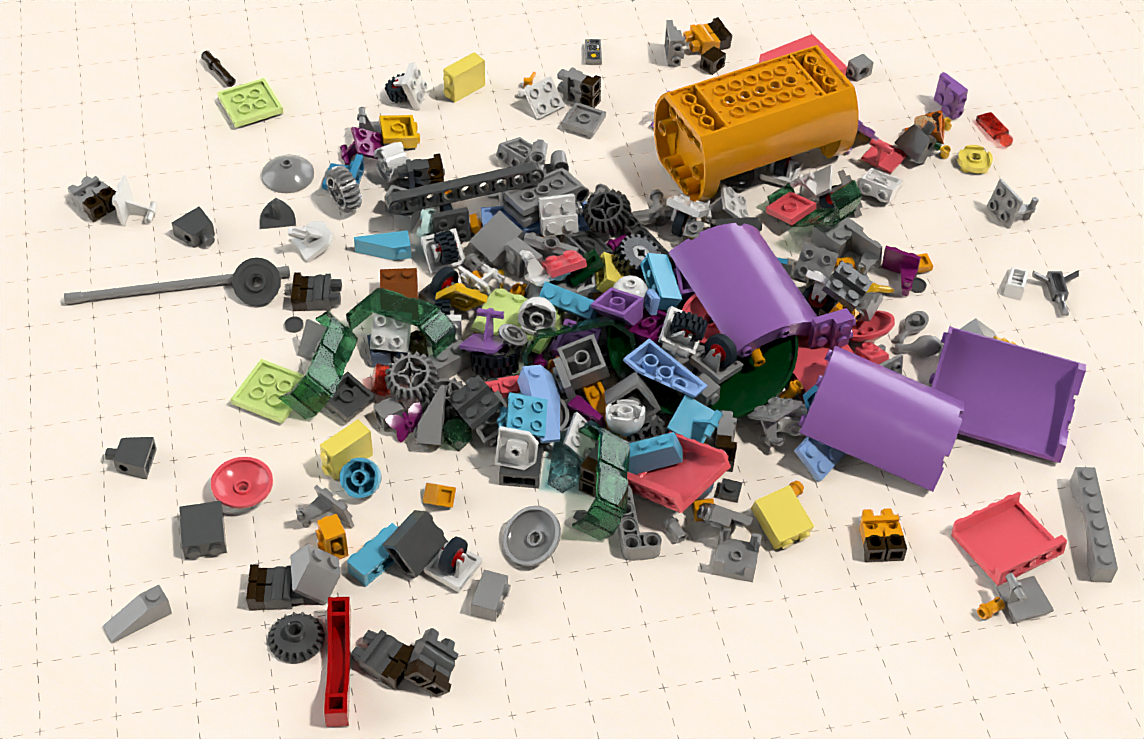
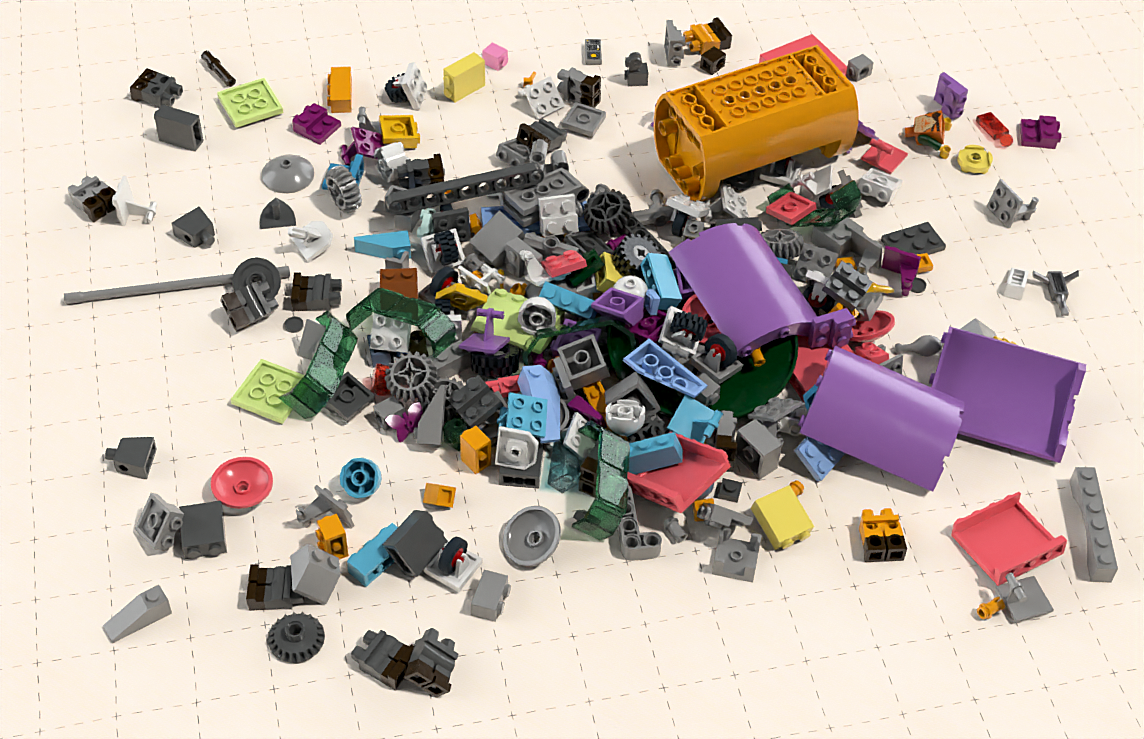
(156, 88): none -> dark grey hips
(159, 522): none -> light grey plate
(178, 127): none -> dark grey brick
(248, 305): none -> dark grey hips
(315, 123): none -> magenta plate
(338, 665): red arch -> none
(340, 90): none -> light orange brick
(345, 445): light yellow brick -> none
(395, 263): none -> light grey panel
(475, 449): none -> light orange brick
(495, 56): none -> bright pink brick
(512, 335): light grey gear -> none
(541, 130): none -> hips
(636, 71): none -> dark grey brick
(758, 449): none -> light grey brick
(784, 242): none -> light grey gear
(795, 387): light orange pin -> none
(914, 323): light grey piece -> none
(915, 239): none -> dark grey plate
(917, 142): dark grey torso -> none
(1040, 132): none -> magenta plate

